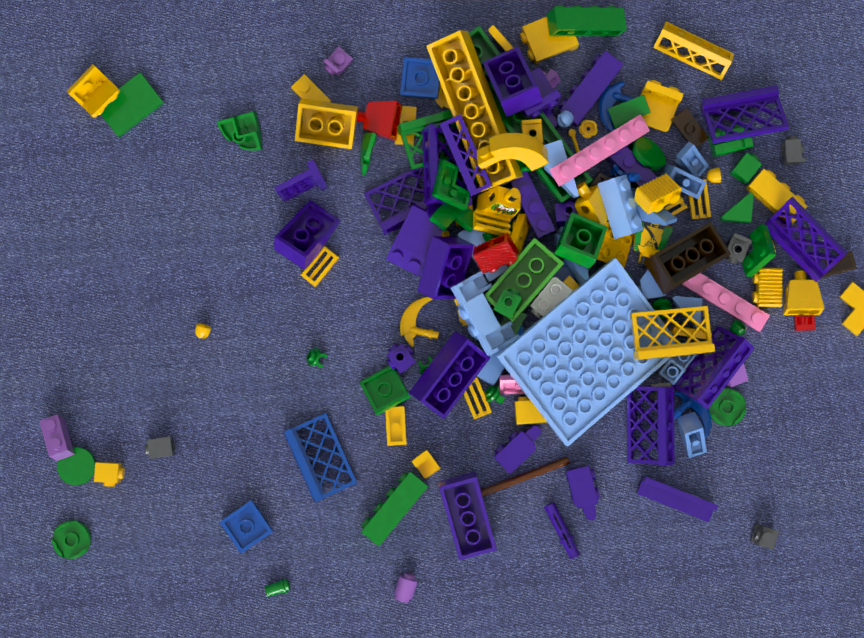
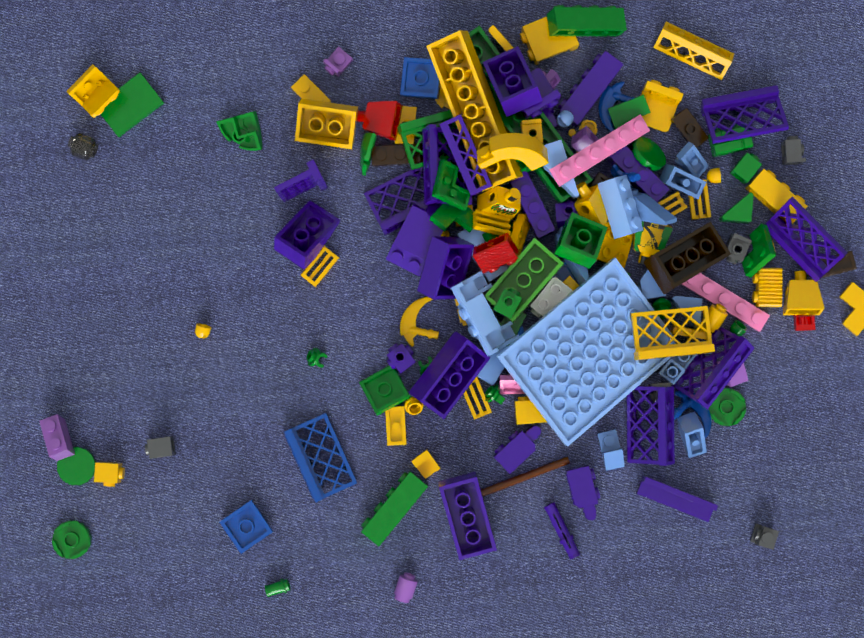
(83, 146): none -> clear smoke head
(394, 155): none -> dark brown plate
(413, 406): none -> yellow plate
(583, 139): none -> medium lavender brick
(611, 450): none -> medium blue slope
(657, 194): yellow brick -> none
(717, 315): none -> yellow brick

